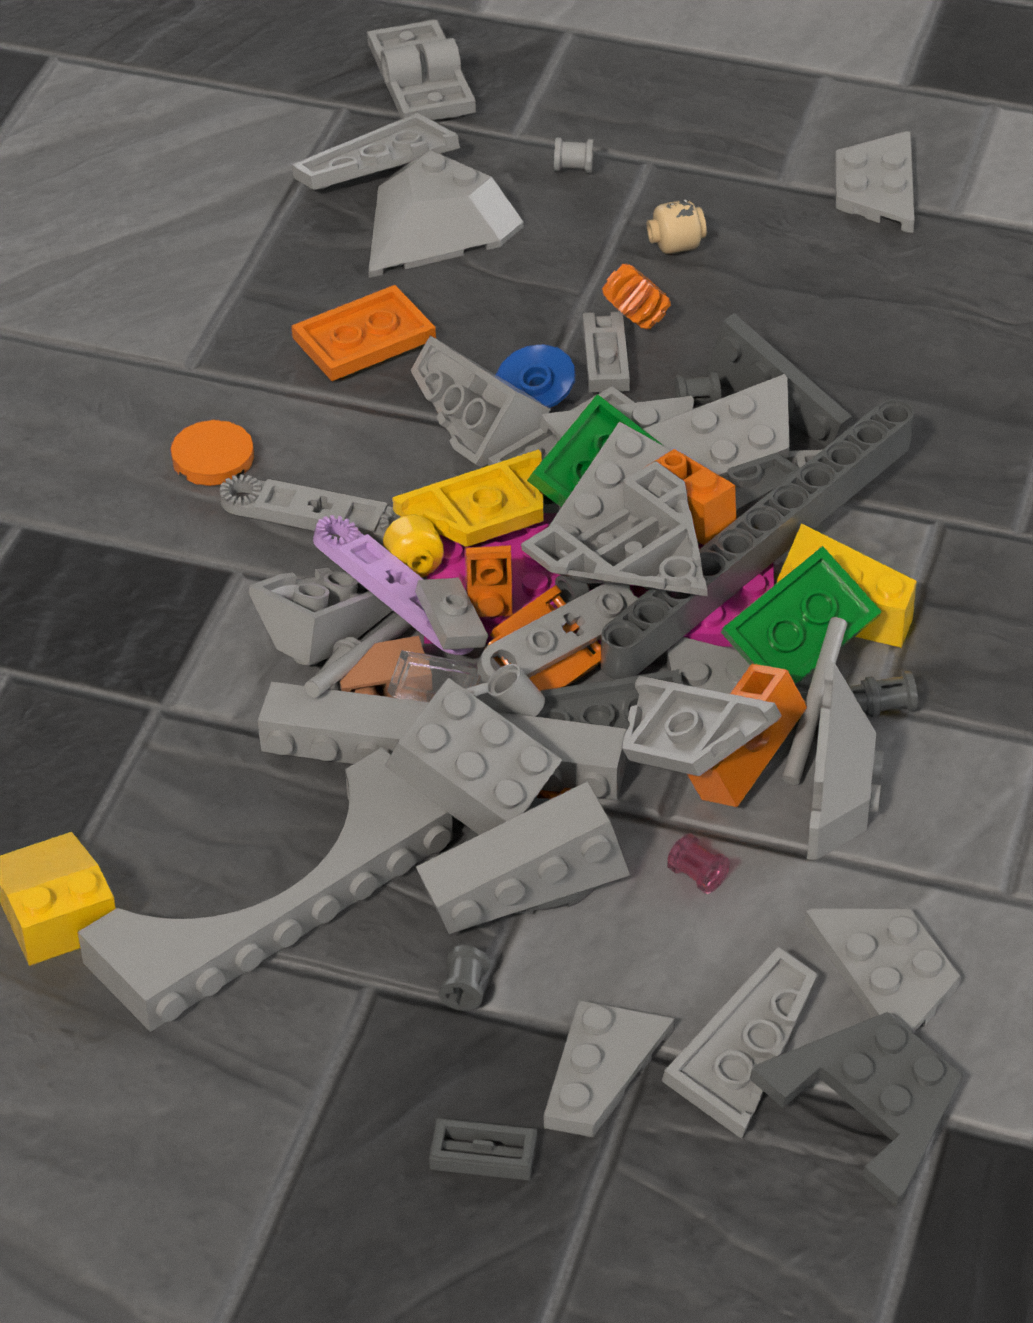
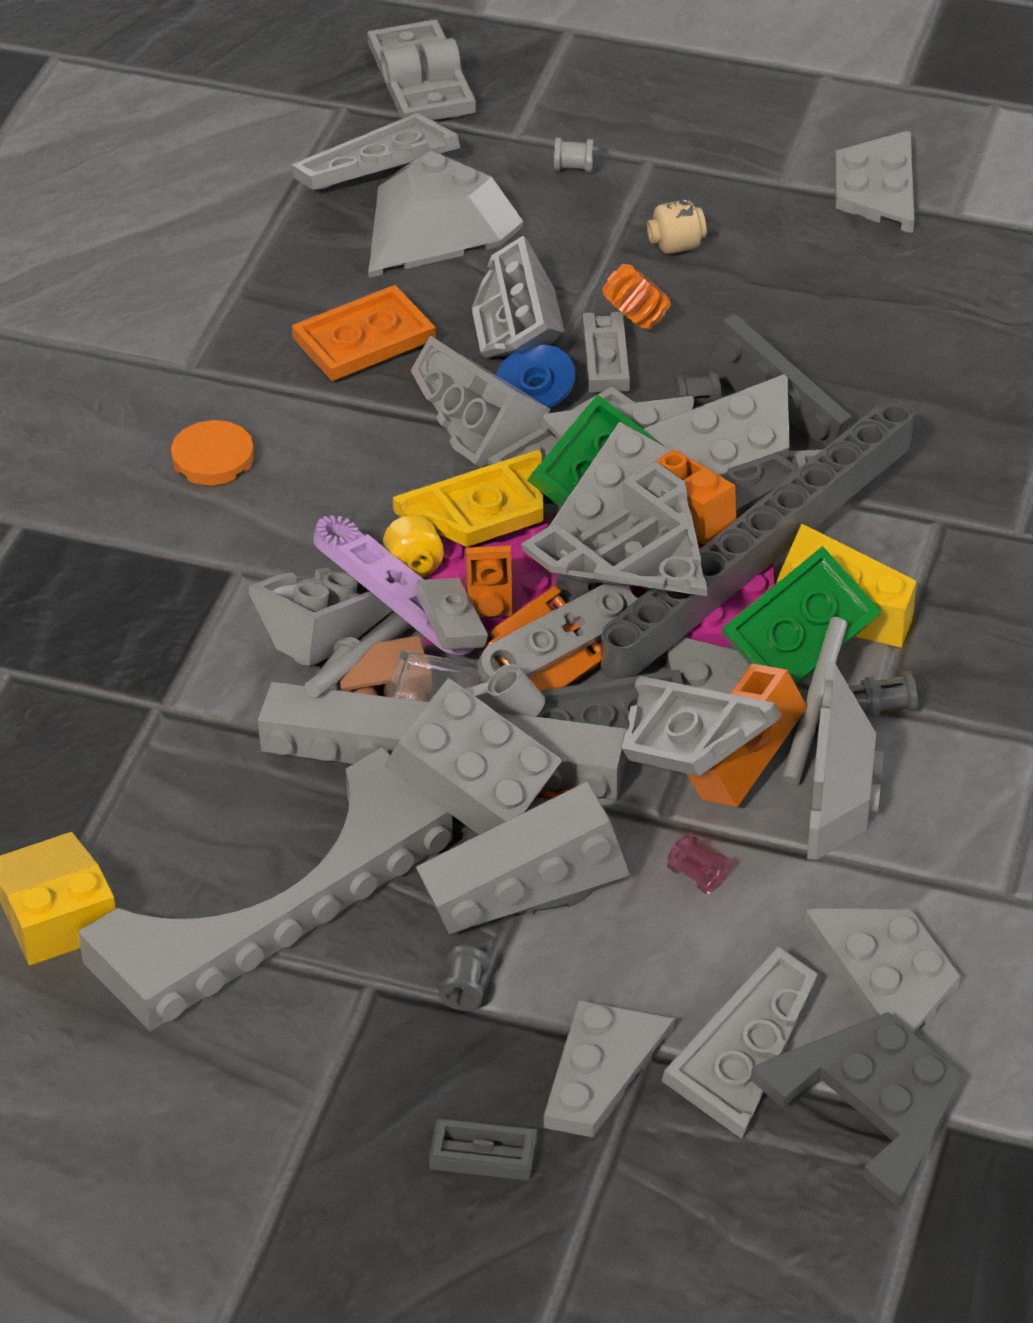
(300, 505): light grey piece -> none
(515, 303): none -> light grey wedge

